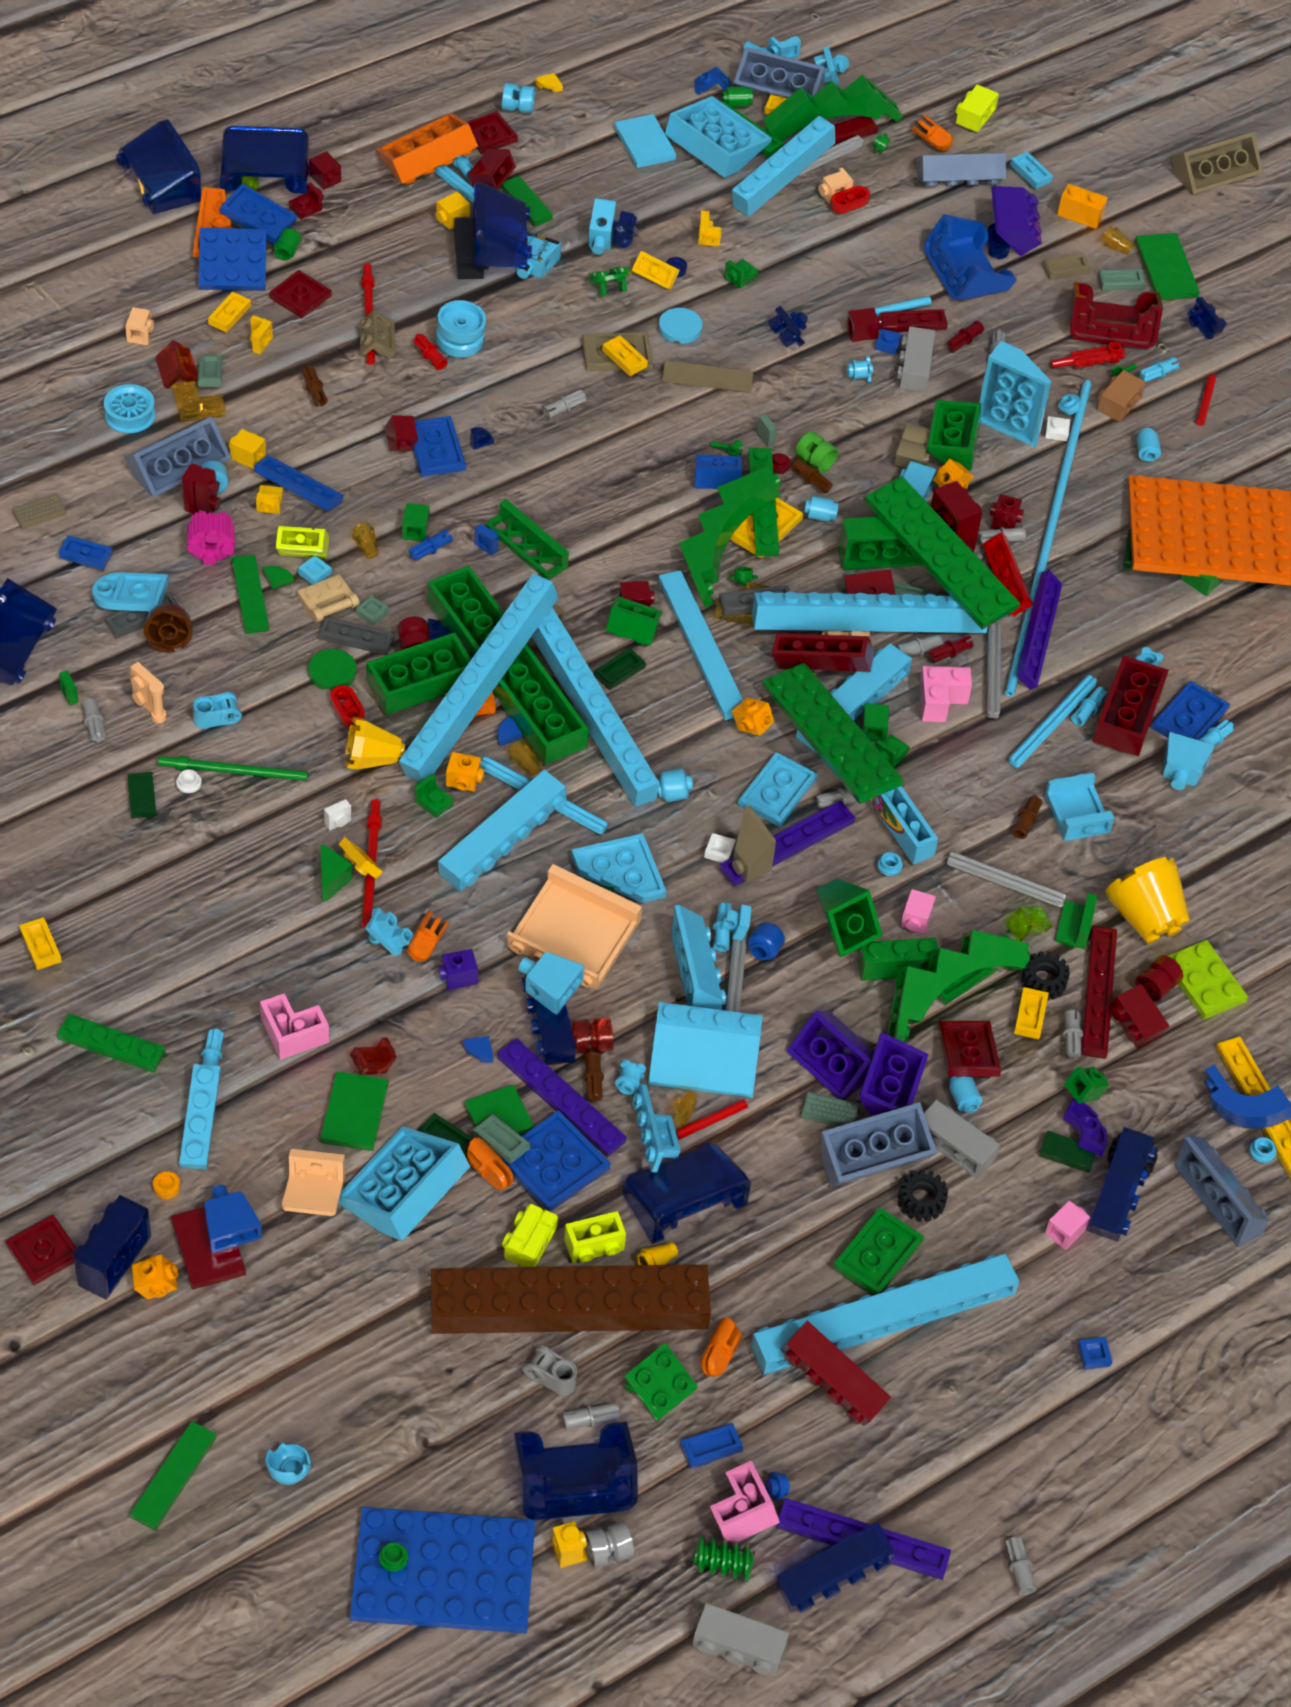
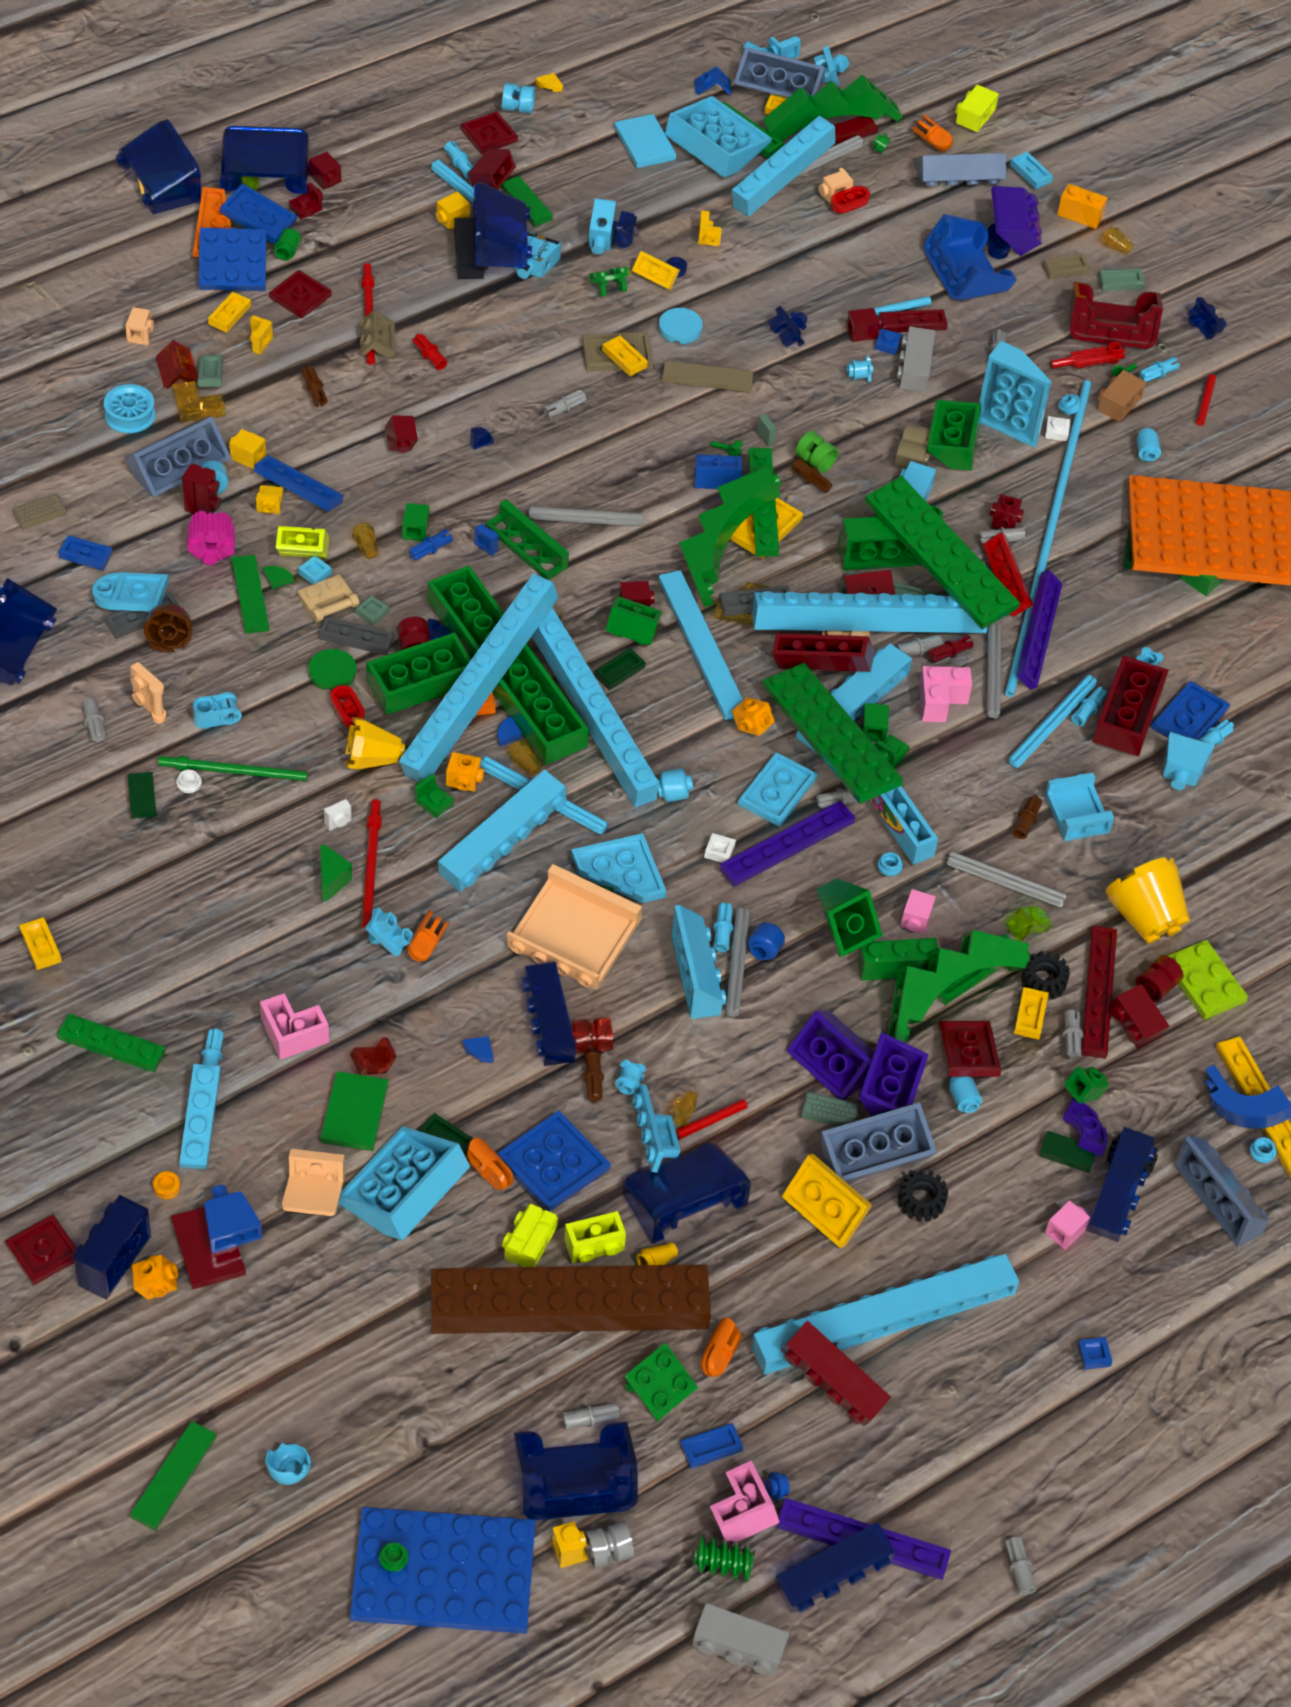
(68, 687): green tile -> none
(355, 854): yellow plate -> none
(428, 148): orange slope -> none
(438, 447): blue tile -> none
(458, 969): dark purple brick -> none
(460, 328): medium azure wheel -> none
(502, 1103): green tile -> none
(502, 1138): sand green tile -> none
(548, 1367): light grey piece -> none
(552, 979): medium azure torso -> none
(561, 1097): dark purple plate -> none
(586, 516): none -> light grey axle
(705, 1049): medium azure slope -> none
(738, 96): green brick -> none
(738, 921): medium azure tile -> none
(740, 273): green bracket -> none
(743, 575): green plate -> none
(753, 848): dark tan slope -> none
(781, 463): dark red plate -> none
(821, 509): medium azure brick -> none
(826, 1200): none -> yellow plate
(878, 1252): green plate -> none
(952, 472): light orange brick -> none
(958, 511): dark red brick -> none
(961, 1140): light grey brick -> none
(965, 336): dark red axle -> none
(1076, 922): green panel -> none
(1167, 266): green tile -> none
(1218, 163): dark tan slope -> none

